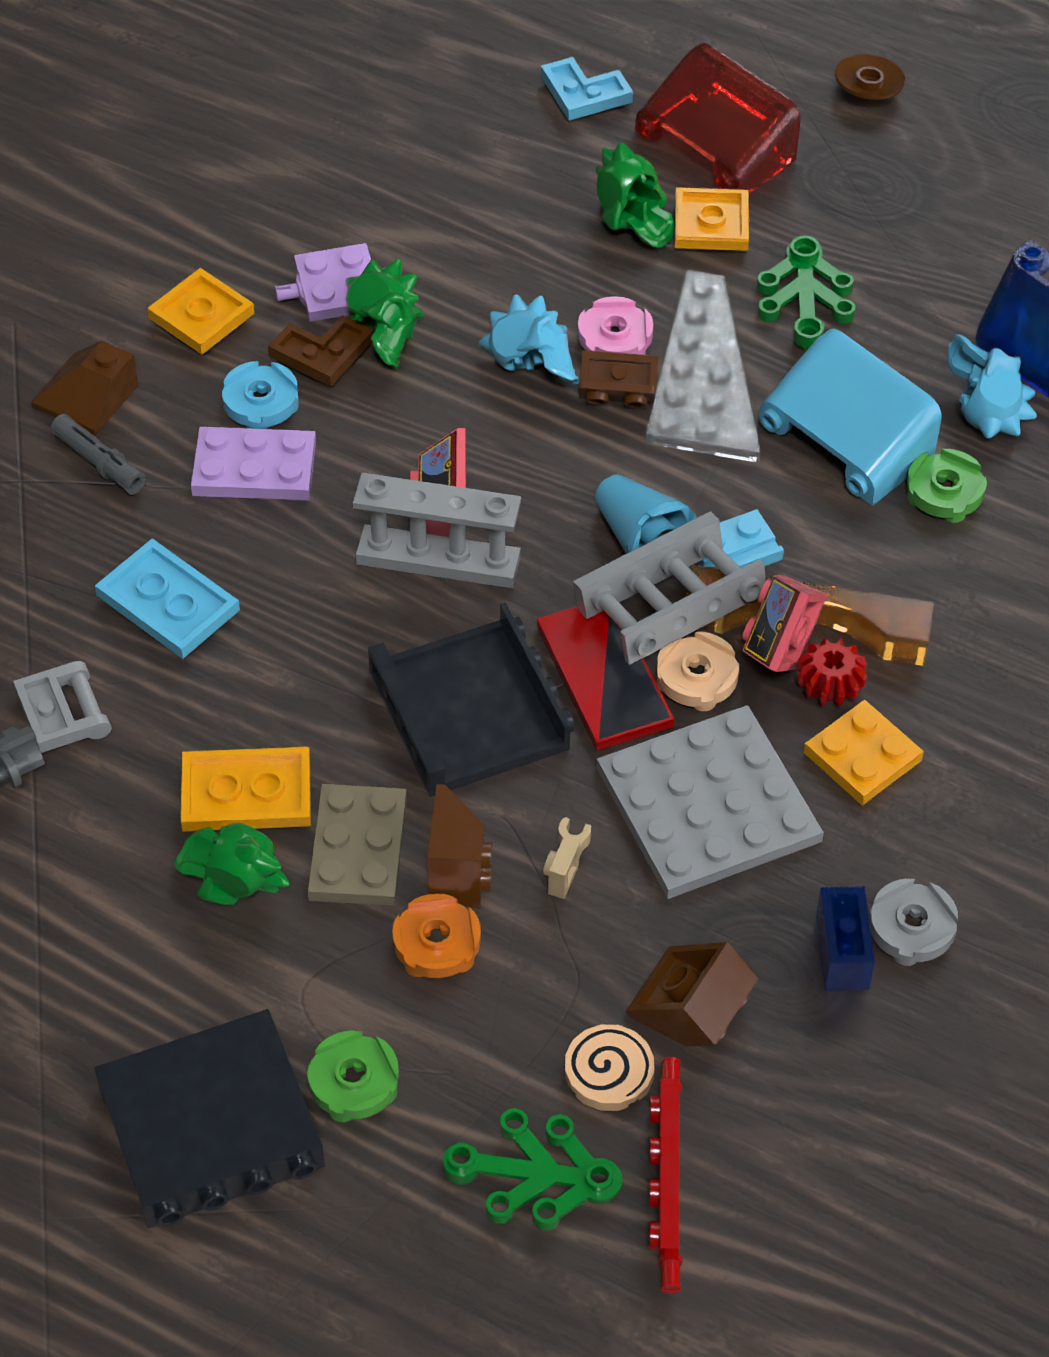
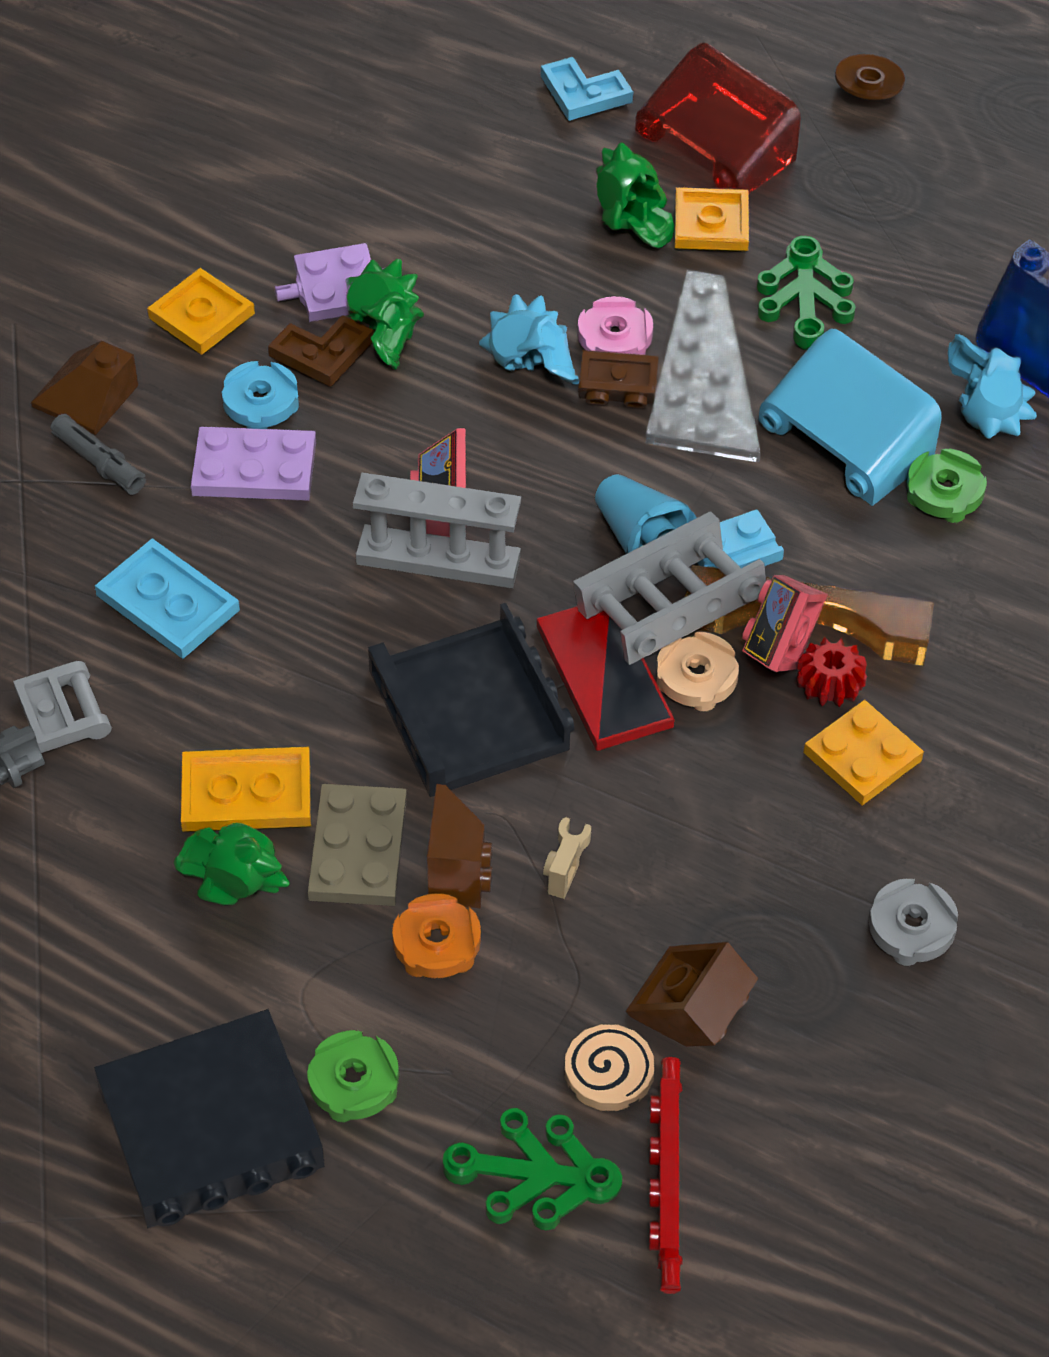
(708, 801): light grey plate -> none
(845, 938): clear blue brick -> none

